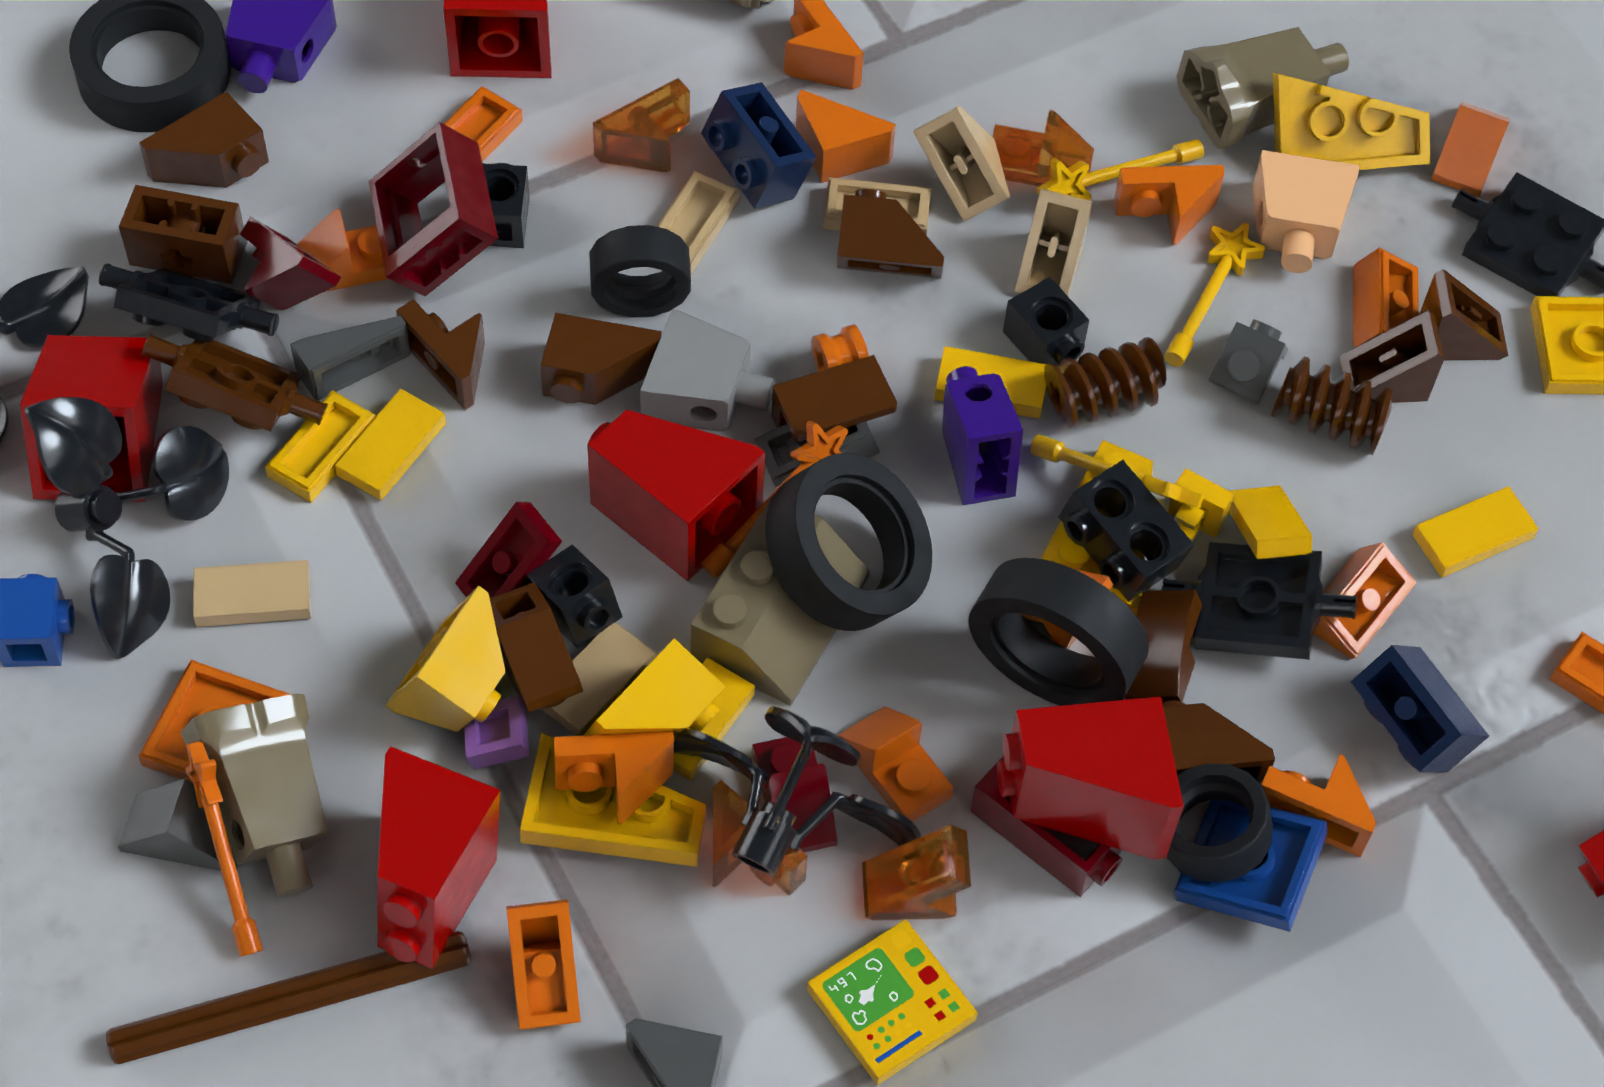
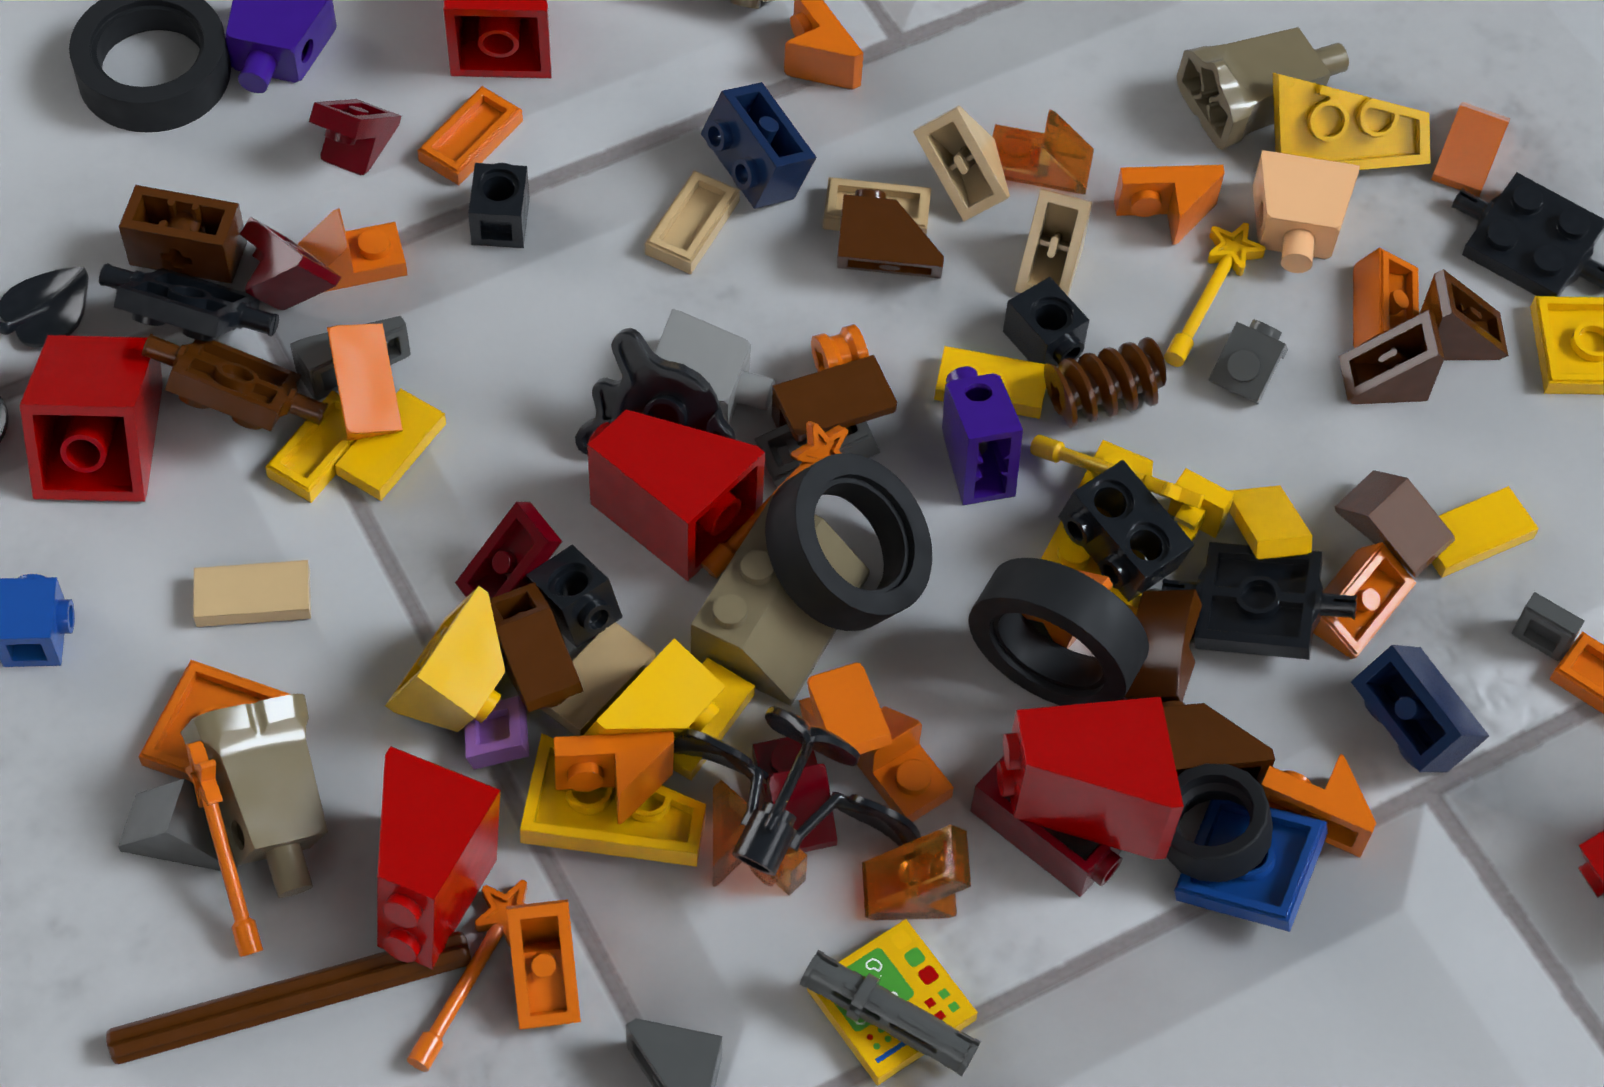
(74, 447): black plant -> none
(206, 146): reddish brown slope -> none
(353, 132): none -> dark red slope
(364, 380): none -> orange slope
(432, 254): dark red window -> none
(449, 356): reddish brown slope -> none
(496, 923): none -> orange piece
(594, 358): reddish brown slope -> none
(635, 248): black tyre -> none
(640, 130): clear orange slope -> none
(653, 389): none -> black tile
(842, 136): orange slope -> none
(846, 706): none -> orange slope
(887, 1011): none -> dark grey pin
(1074, 179): yellow piece -> none
(1334, 404): reddish brown piece -> none
(1395, 513): none -> reddish brown slope
(1547, 627): none -> dark grey tile

